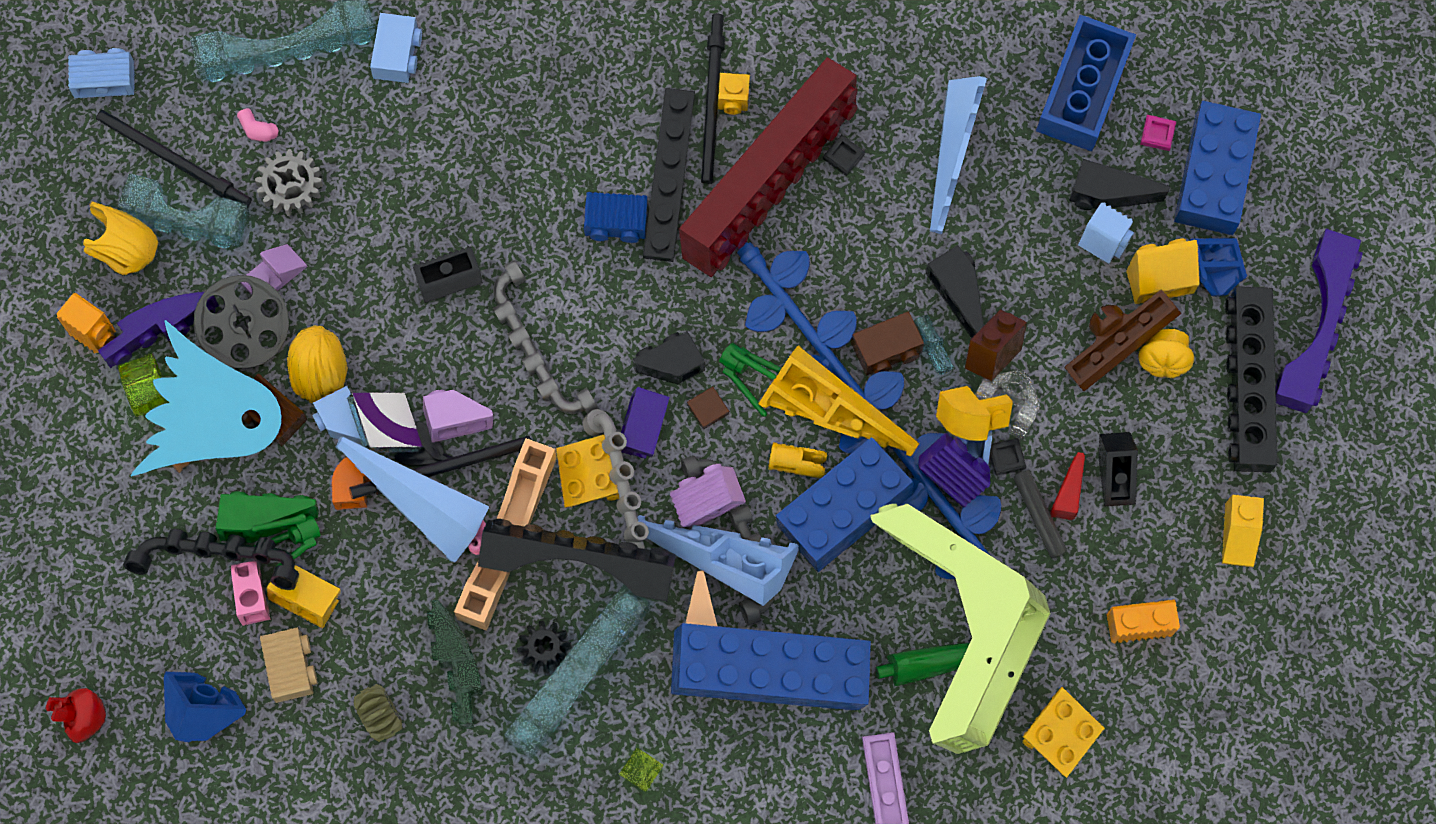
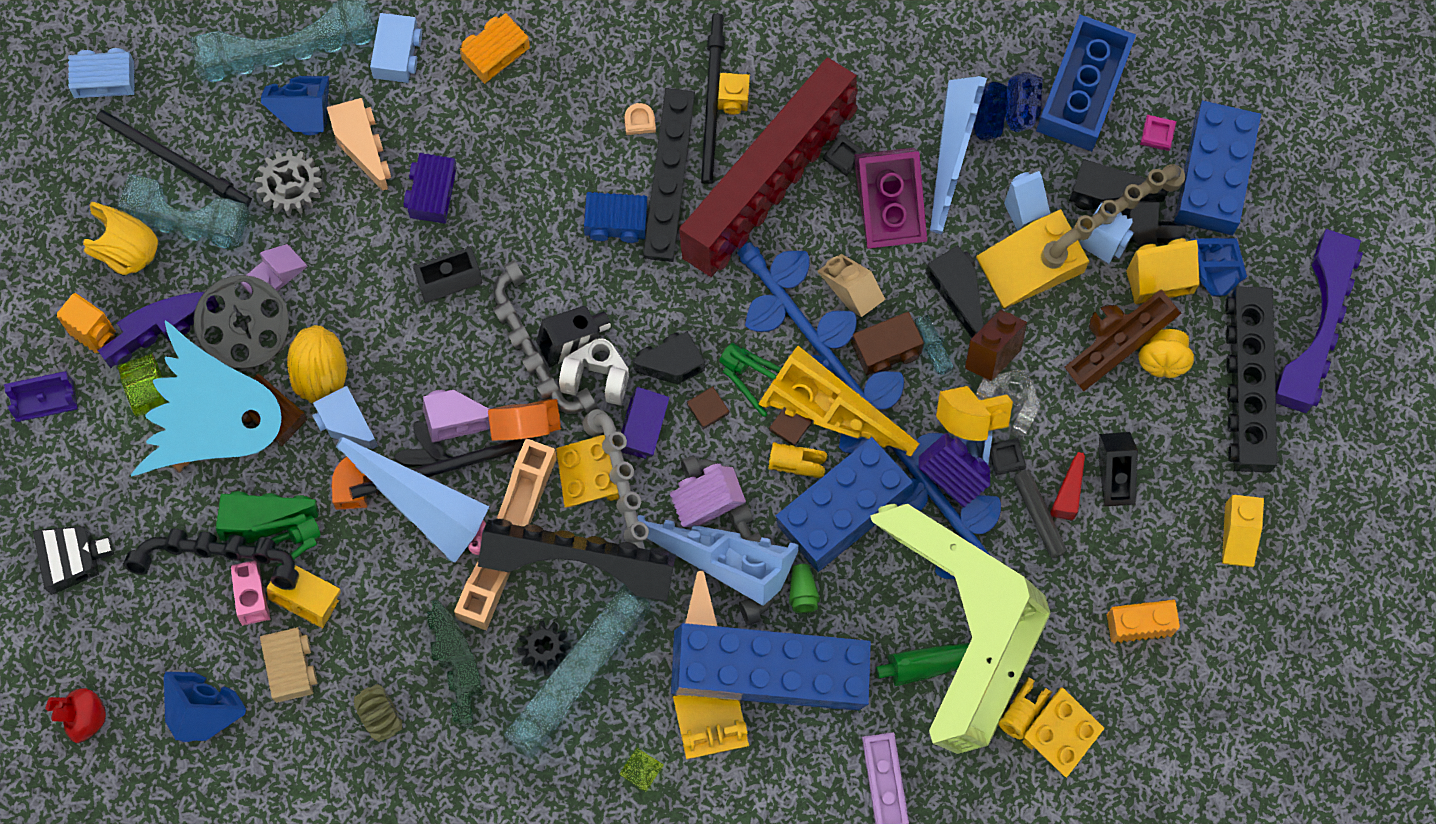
(41, 396): none -> dark purple hinge
(69, 556): none -> black torso
(255, 129): bright pink arm -> none
(300, 103): none -> blue slope
(354, 136): none -> light nougat slope
(384, 422): tile -> none
(431, 188): none -> dark purple brick
(494, 47): none -> light orange brick
(524, 420): none -> orange brick
(569, 332): none -> black torso
(614, 367): none -> white piece
(639, 119): none -> light nougat tile
(710, 725): none -> yellow hinge
(790, 428): none -> reddish brown tile
(803, 590): none -> bright green cone
(852, 284): none -> tan slope
(891, 197): none -> magenta slope
(1016, 263): none -> yellow slope
(1017, 102): none -> clear blue piece
(1023, 711): none -> yellow hinge
(1026, 199): none -> light blue slope
(1148, 228): none -> black brick
(1169, 179): none -> dark tan bar

